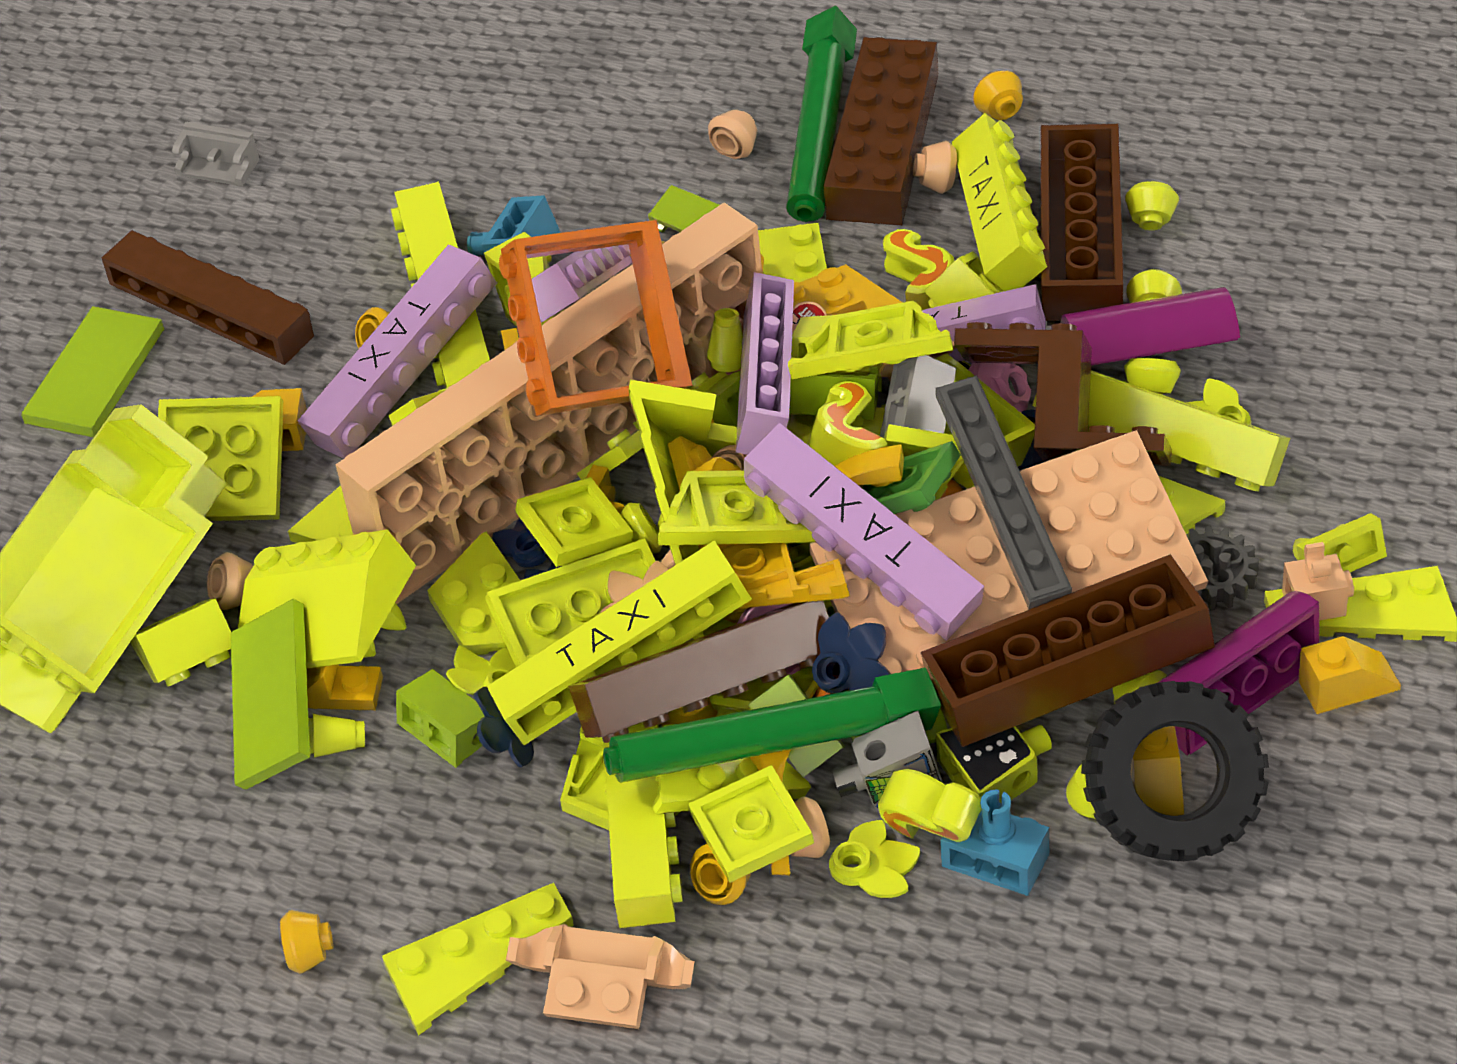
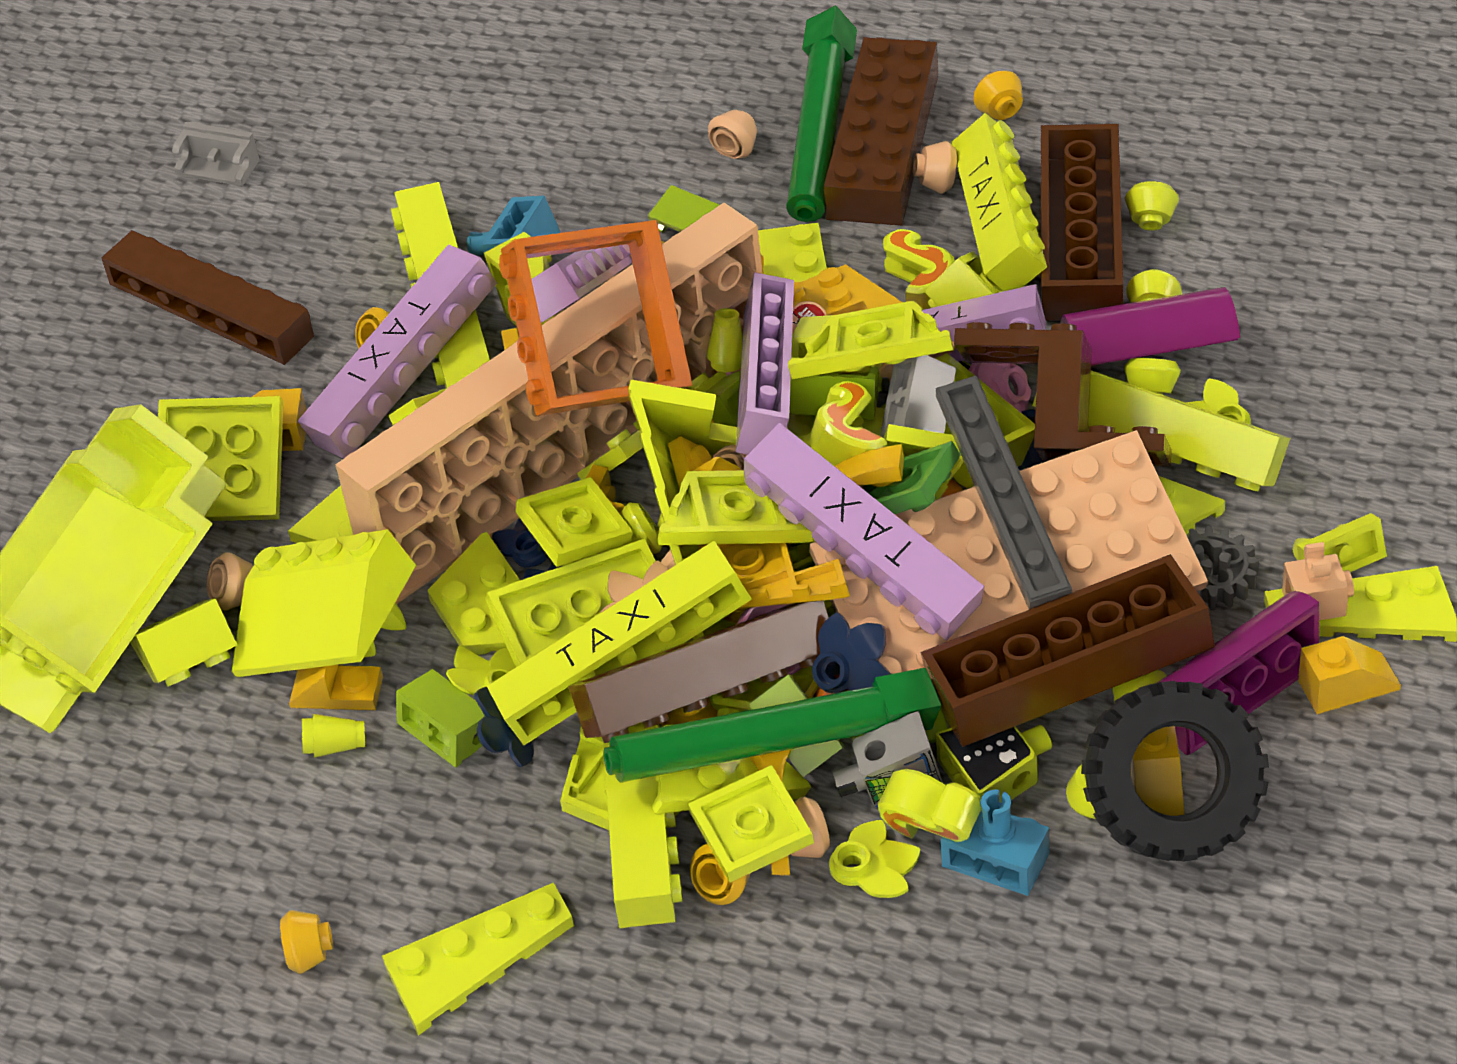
(93, 371): lime tile -> none
(269, 694): lime tile -> none
(600, 973): light nougat plate -> none

